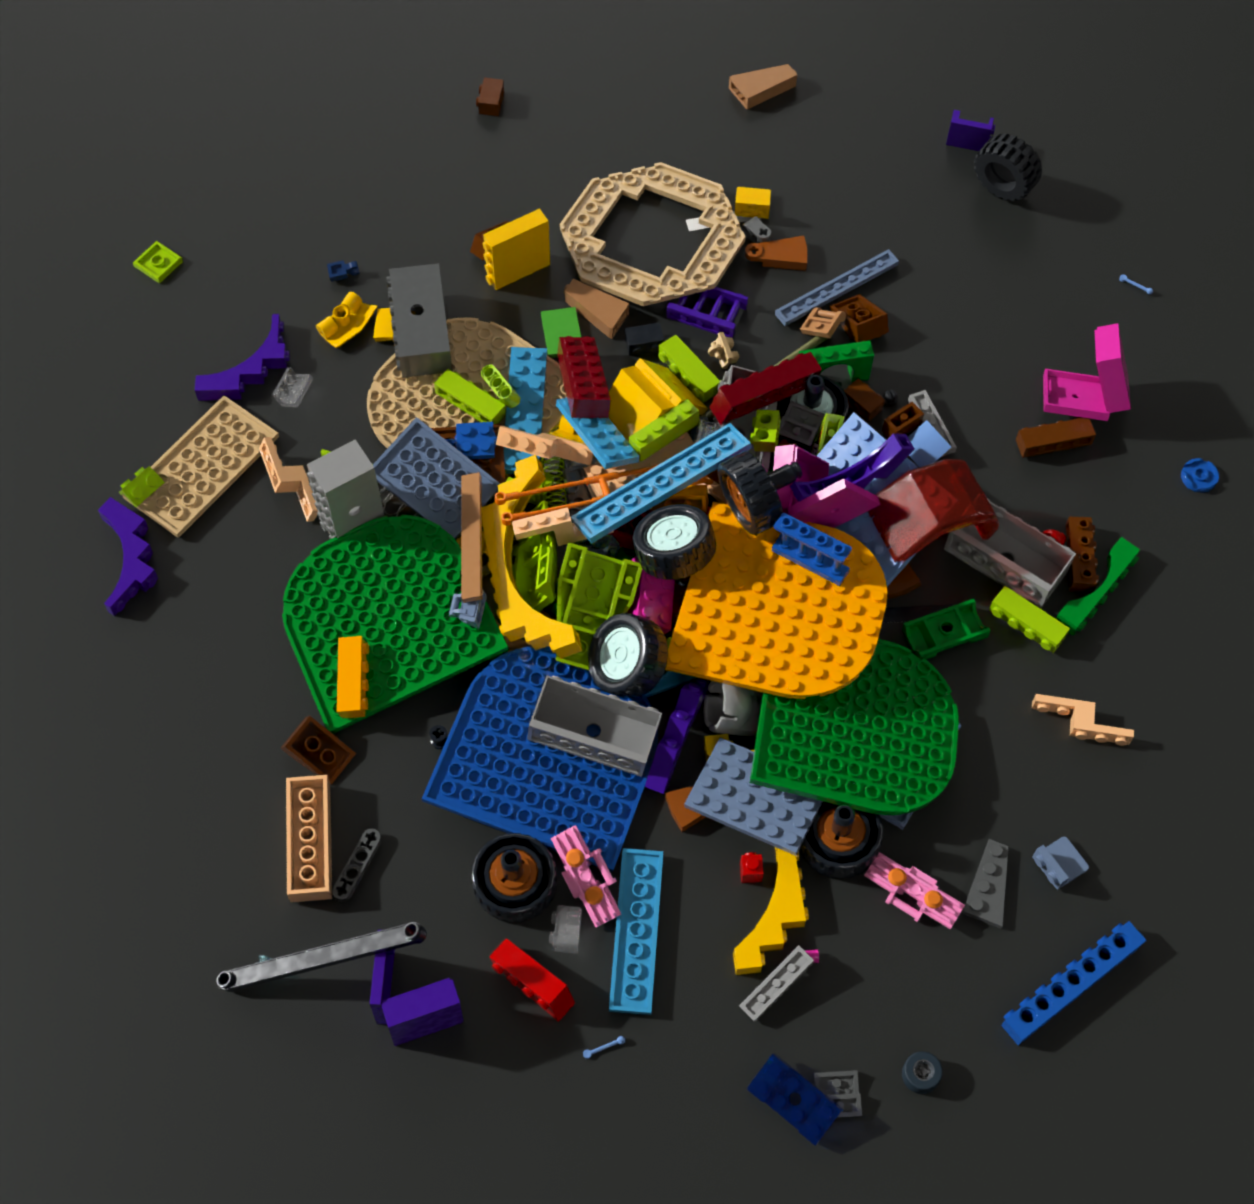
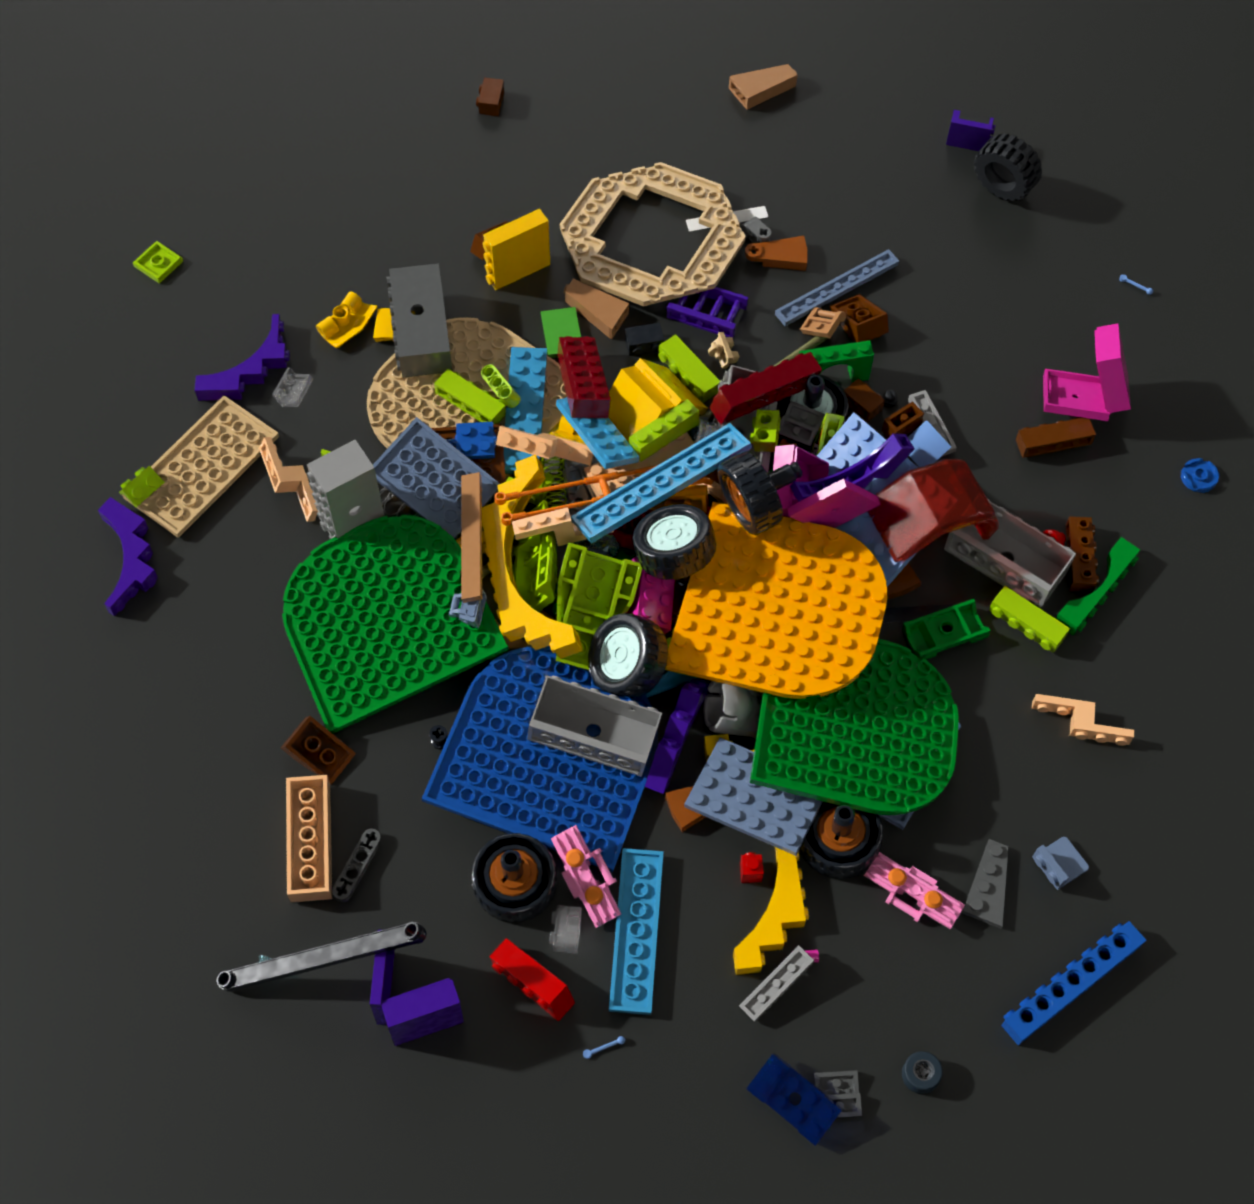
(339, 270): dark blue plate -> none
(352, 677): light orange brick -> none
(752, 202): yellow bracket -> none
(811, 549): blue fence -> none

